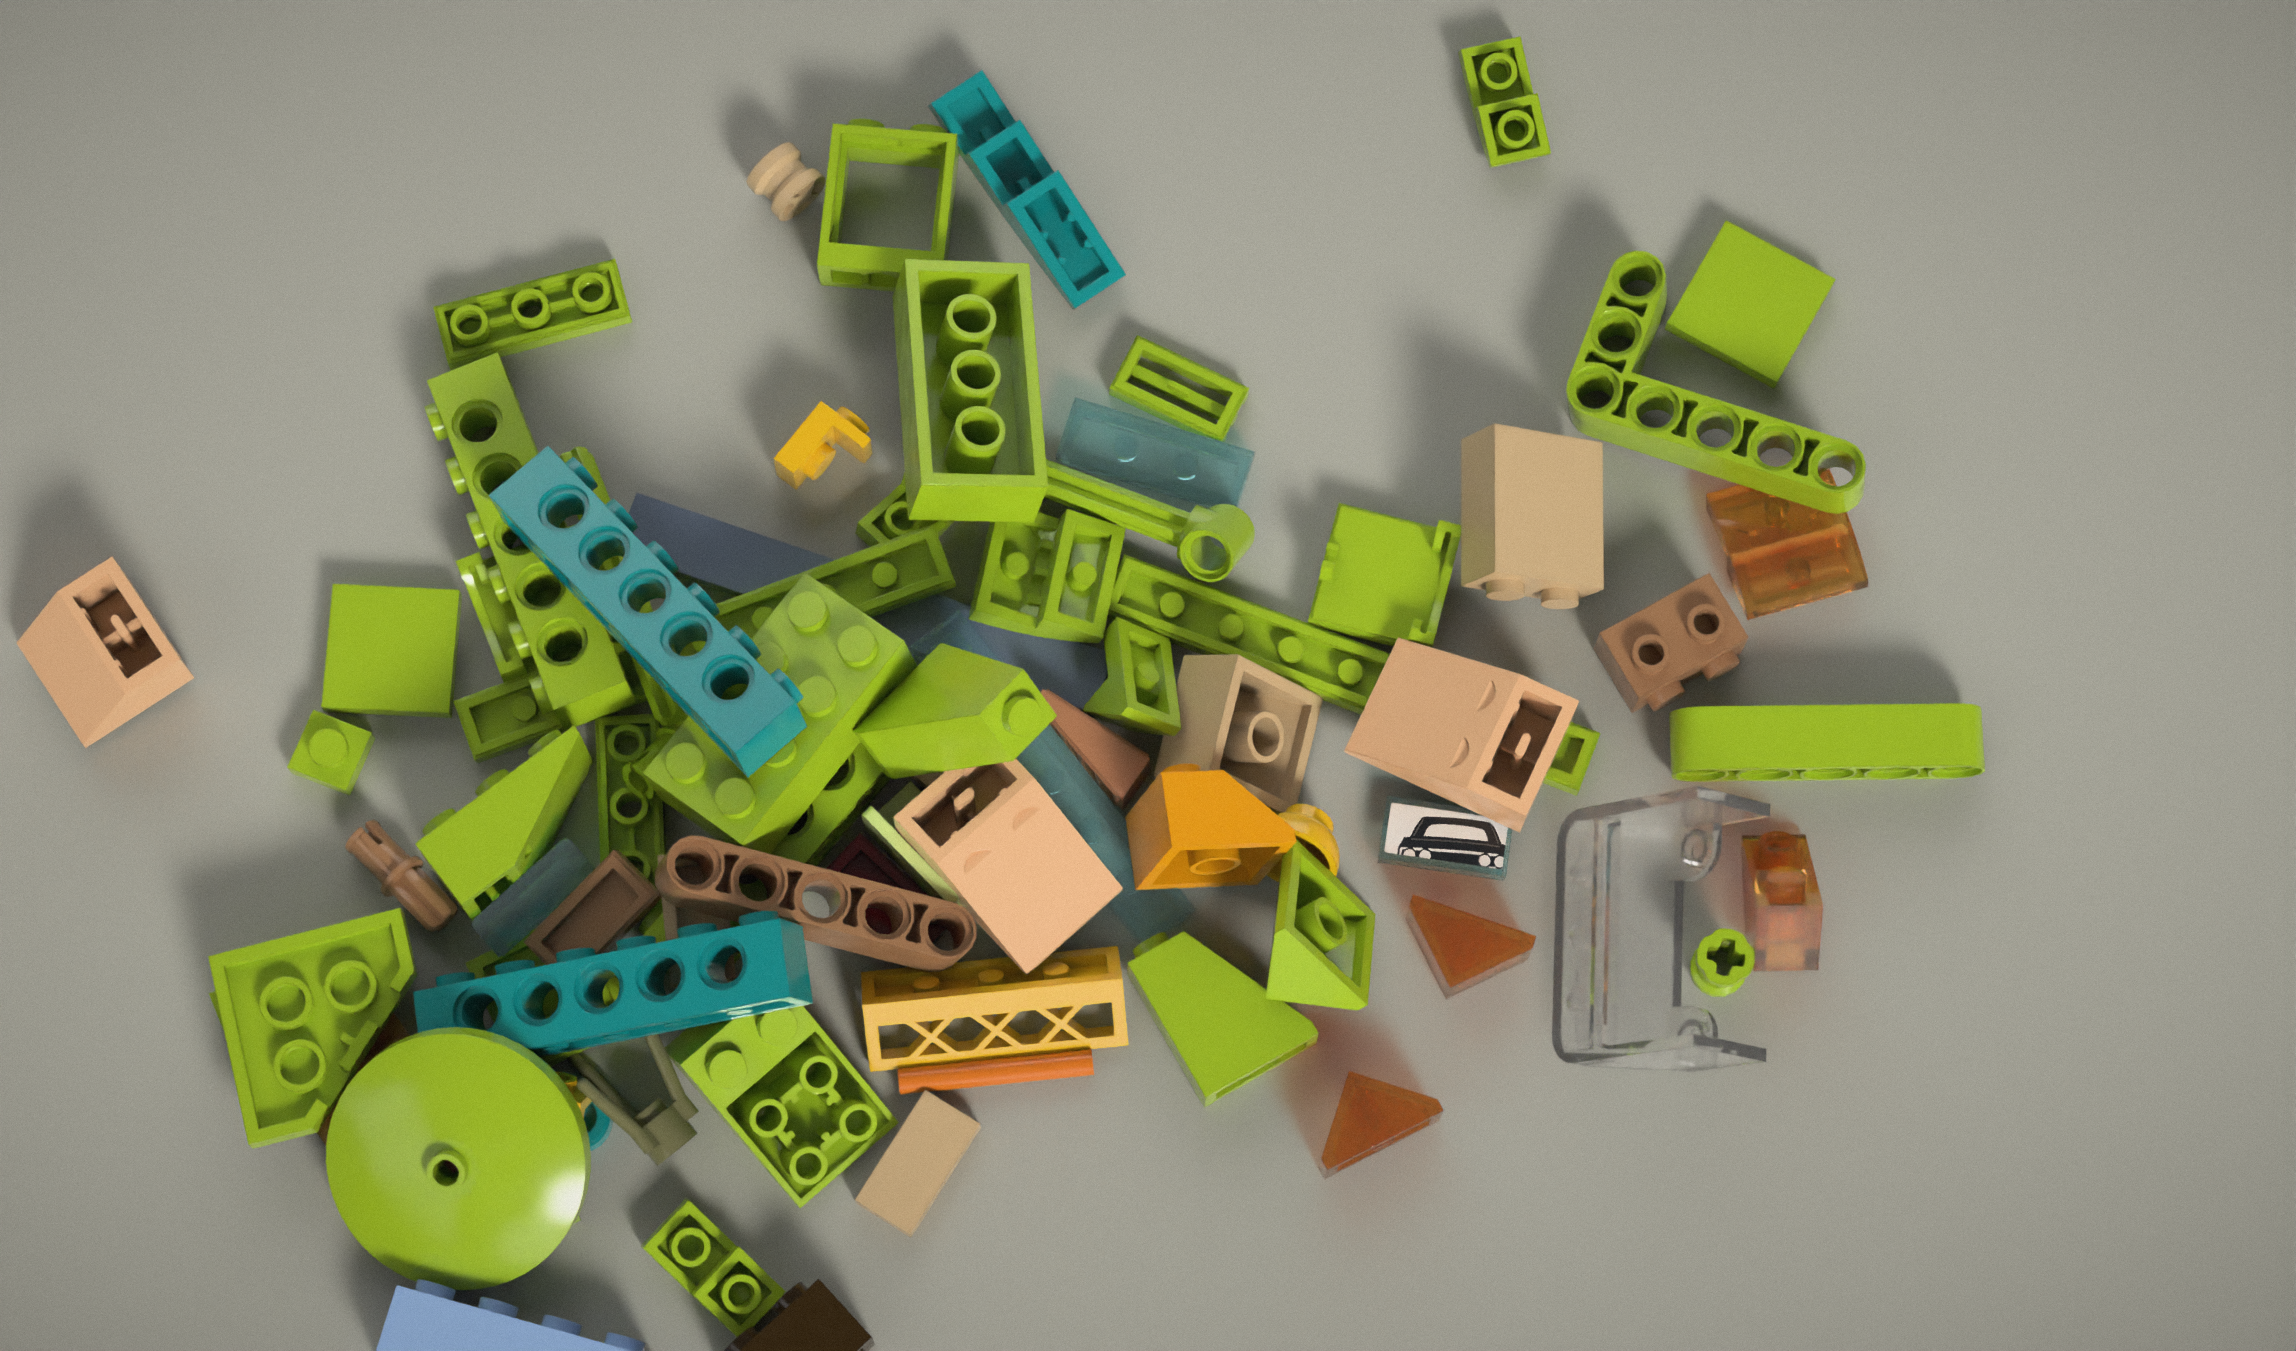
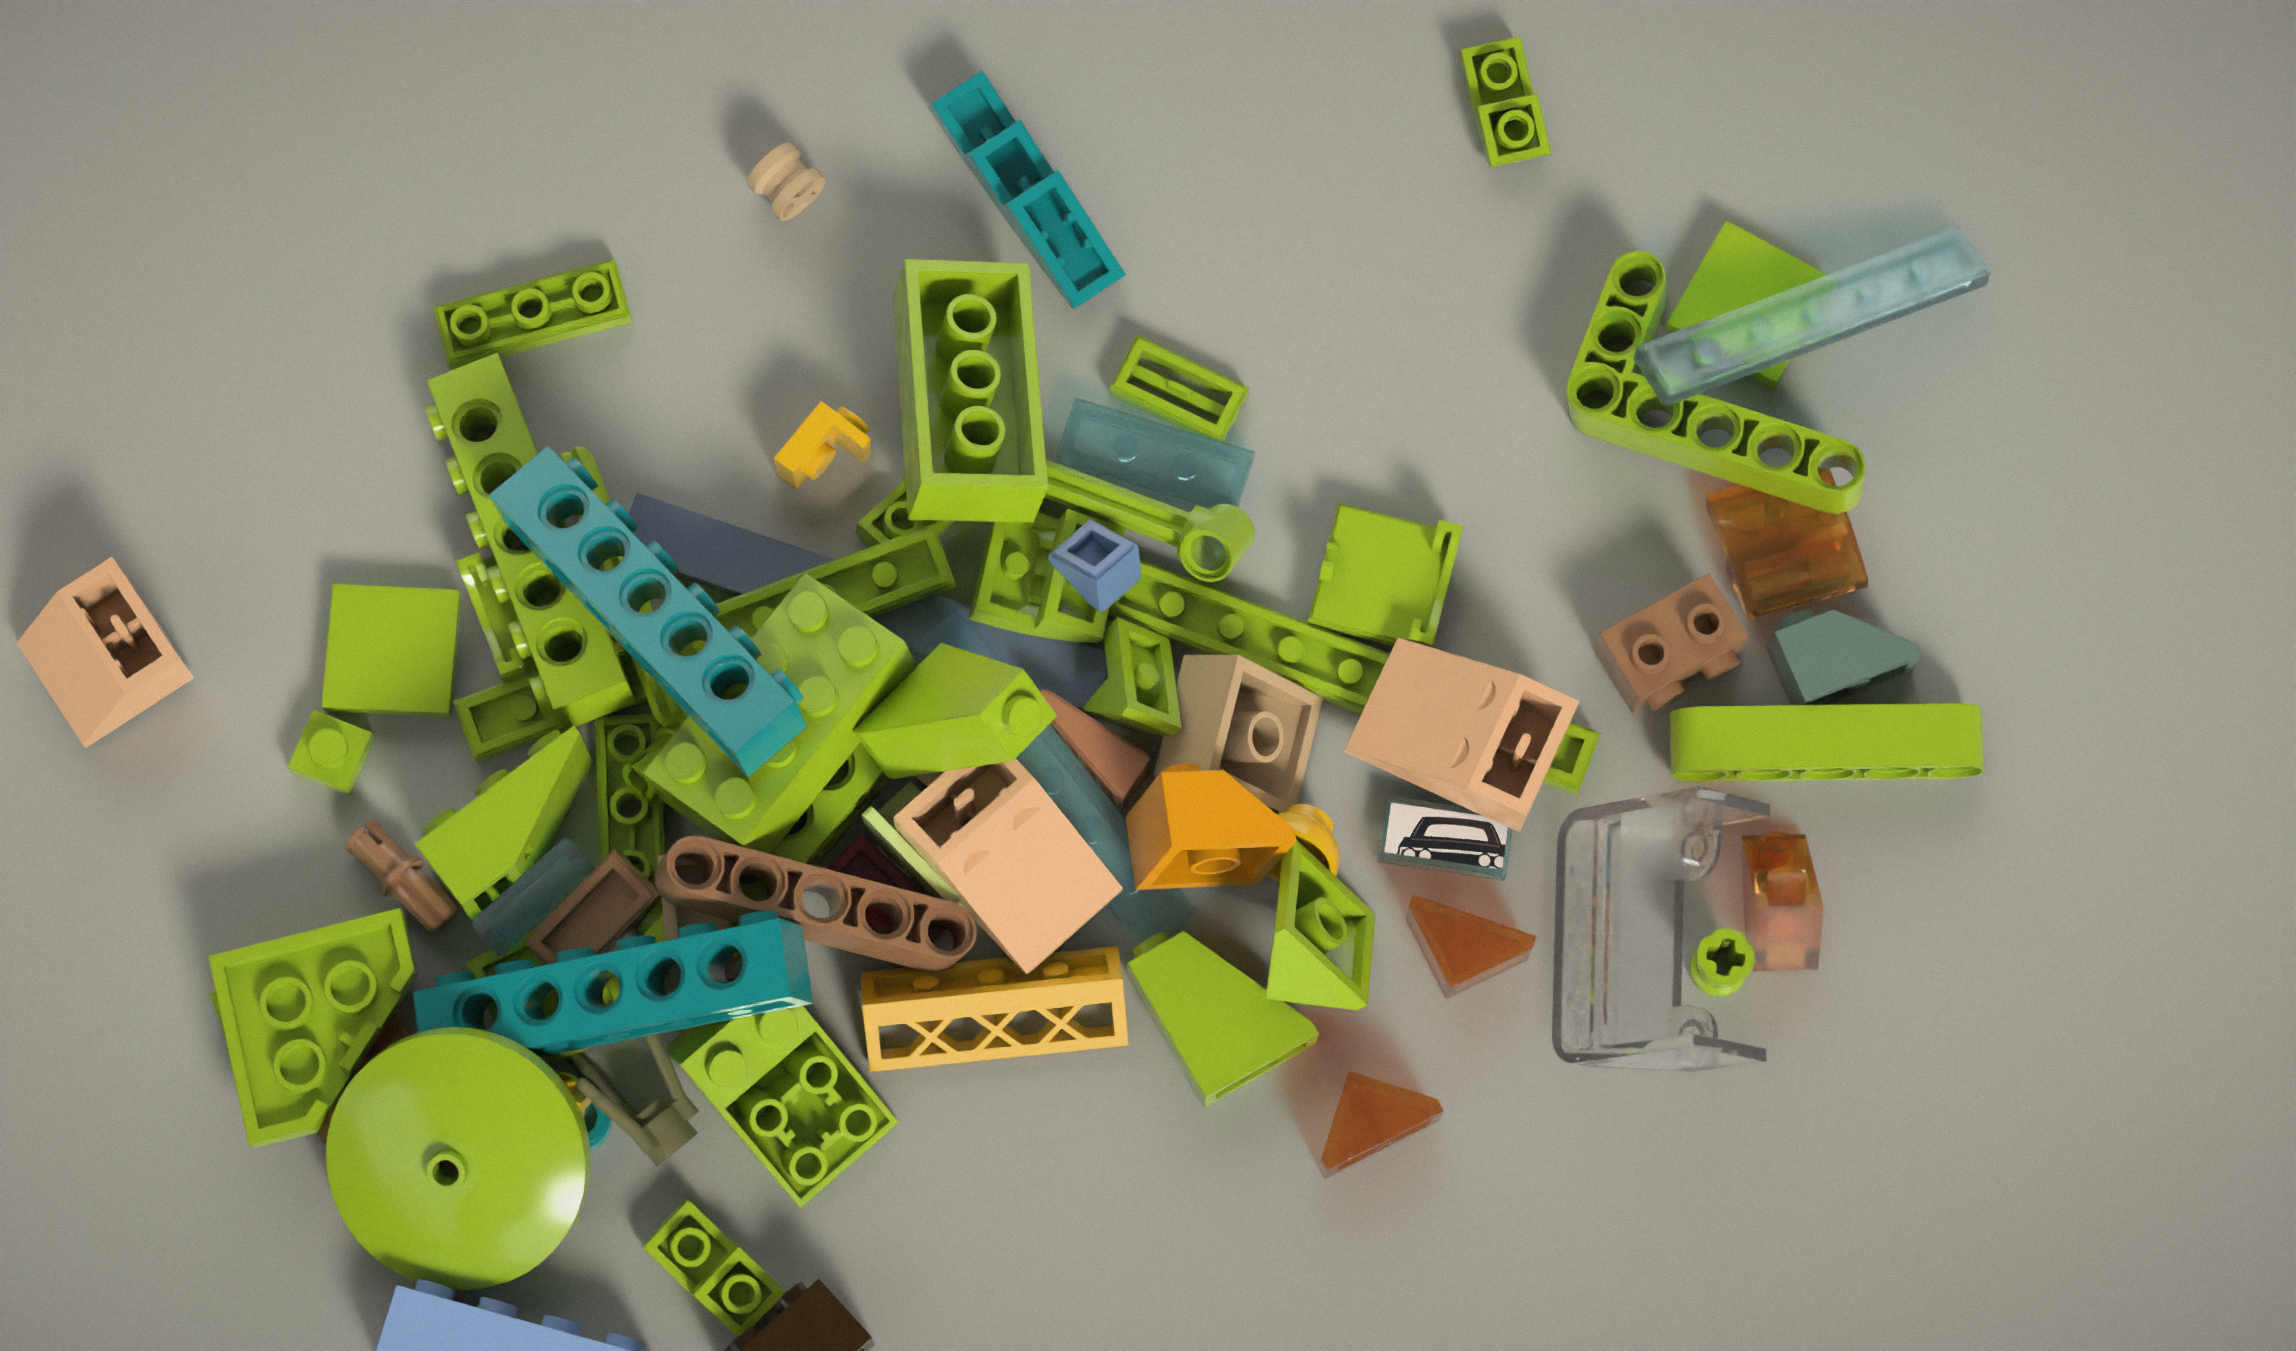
(871, 142): lime window -> none
(918, 1163): tan tile -> none
(995, 1071): orange bar -> none
(1098, 564): none -> medium blue slope
(1532, 515): tan brick -> none
(1811, 316): none -> clear light blue tile
(1836, 656): none -> sand green slope

